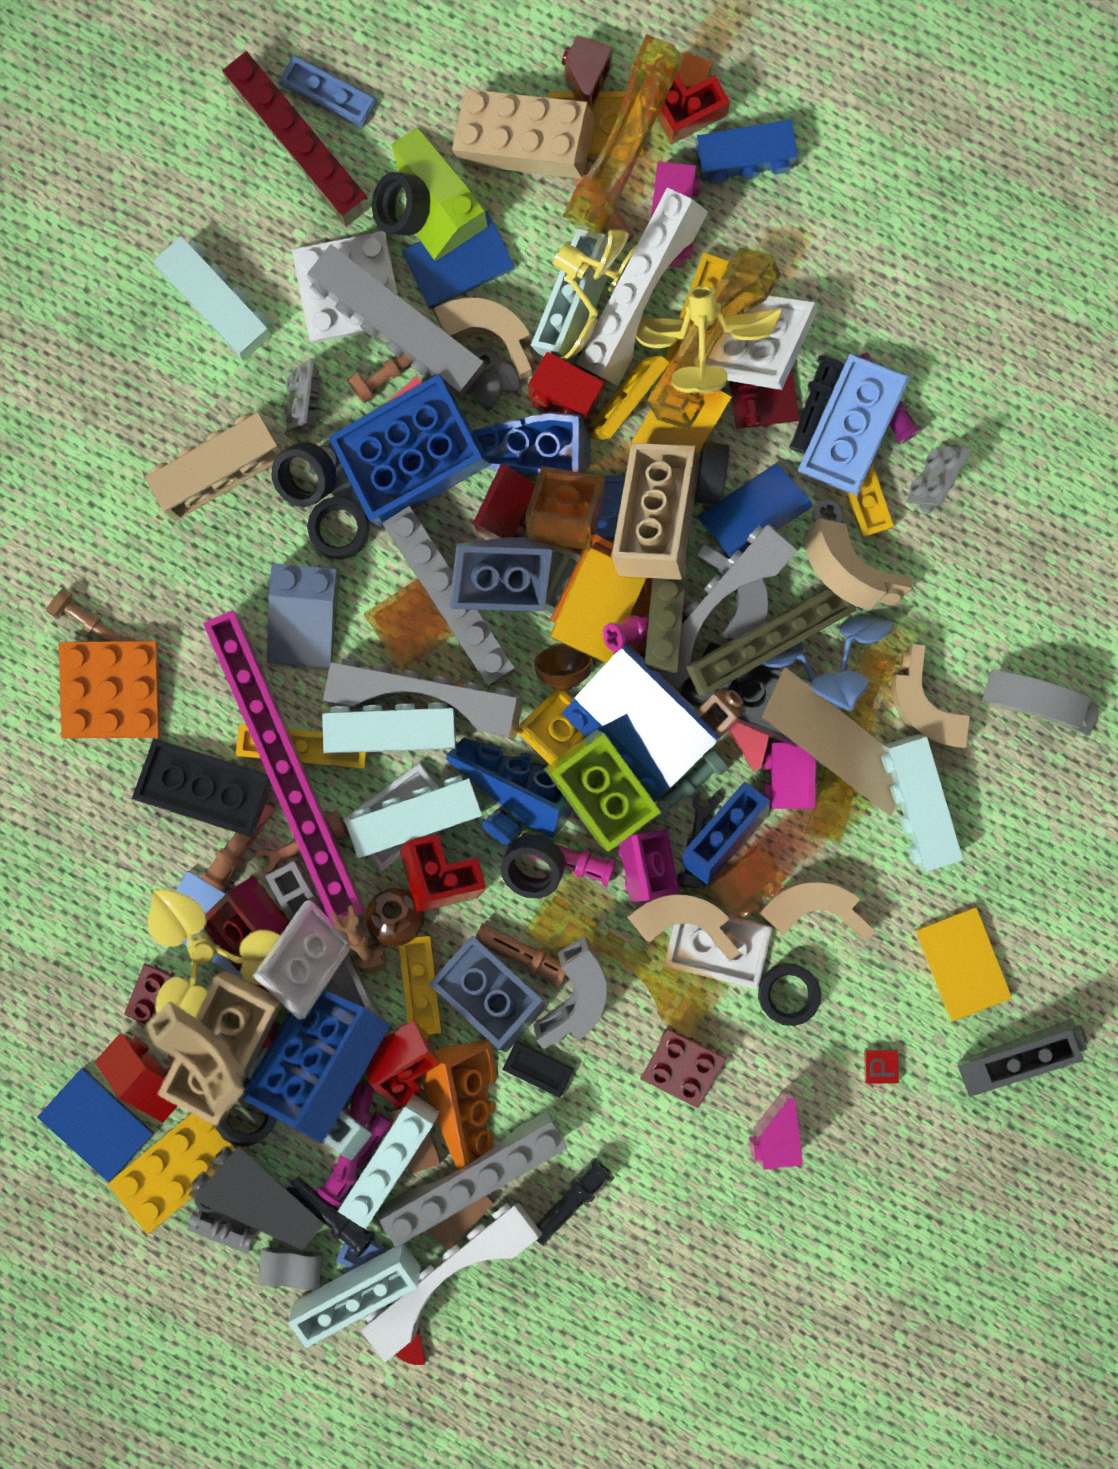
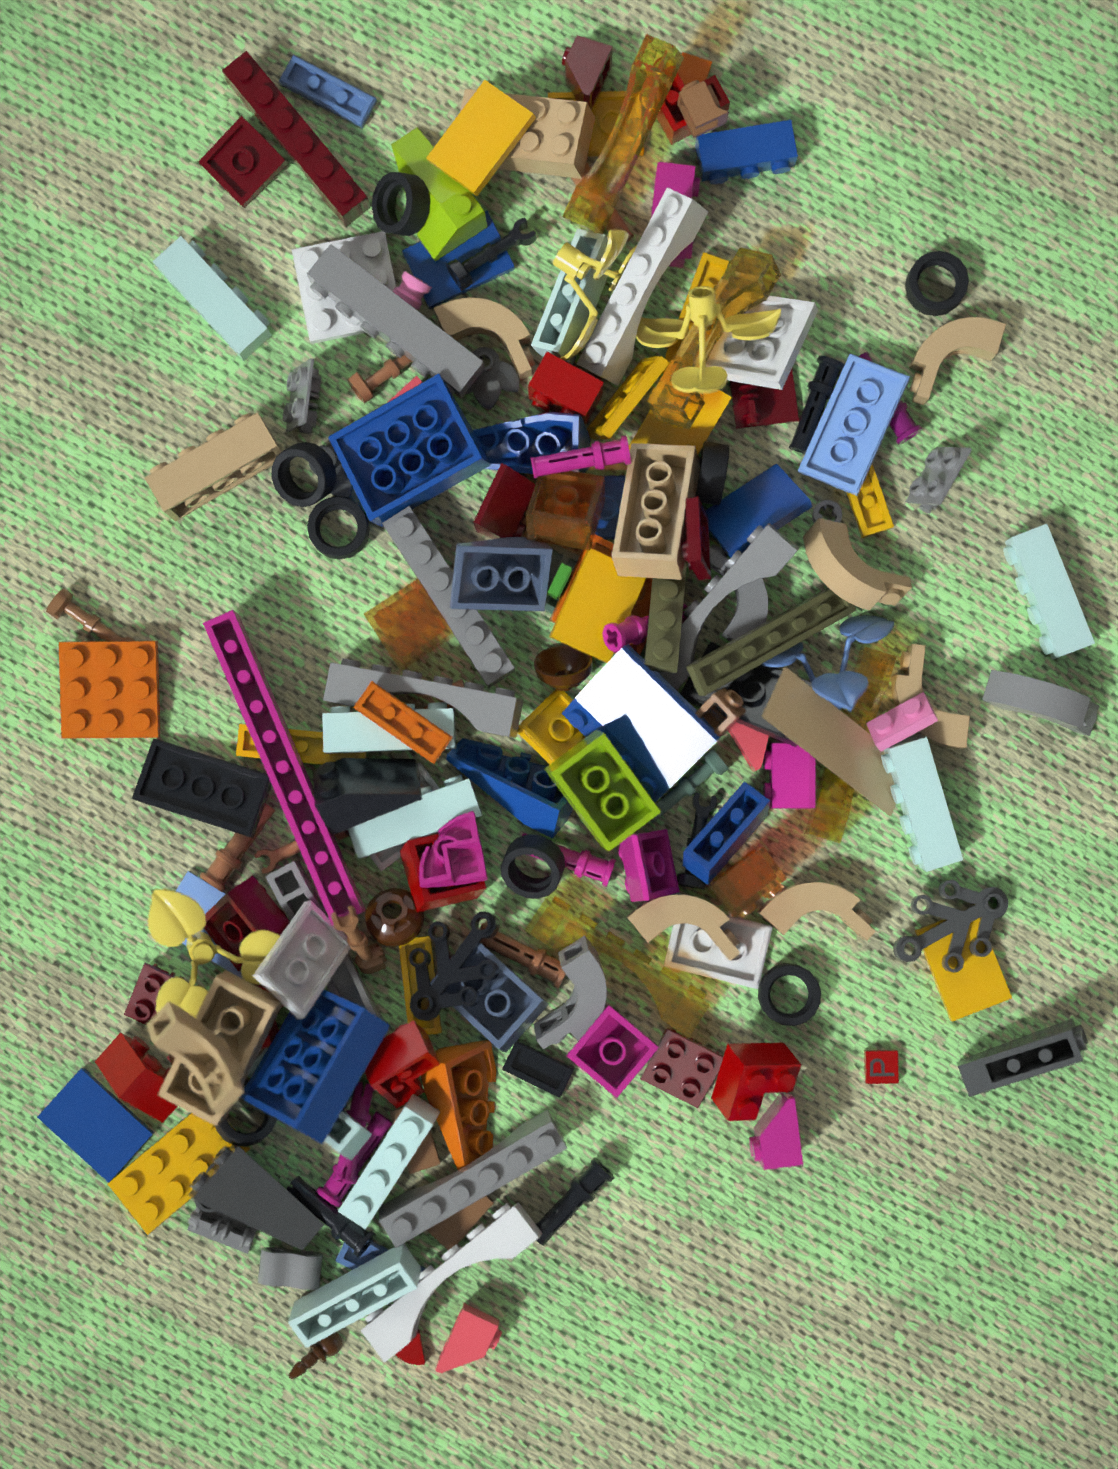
(243, 162): none -> dark red plate
(302, 615): sand blue slope -> none
(320, 1350): none -> reddish brown bar
(363, 789): none -> black slope
(403, 722): none -> orange tile
(412, 290): none -> bright pink wheel
(451, 970): none -> black plant
(455, 855): none -> dark pink brick
(460, 270): none -> black piece
(469, 1339): none -> coral slope
(481, 137): none -> yellow tile
(502, 826): blue slope -> none
(559, 581): none -> bright green tile
(597, 455): none -> dark pink pin
(612, 1051): none -> dark pink slope
(697, 547): none -> dark red plate
(701, 108): none -> medium nougat window
(748, 1073): none -> red brick
(902, 722): none -> bright pink plate
(950, 263): none -> black tyre
(956, 923): none -> dark grey plant
(962, 336): none -> tan arch
(1048, 592): none -> light aqua brick

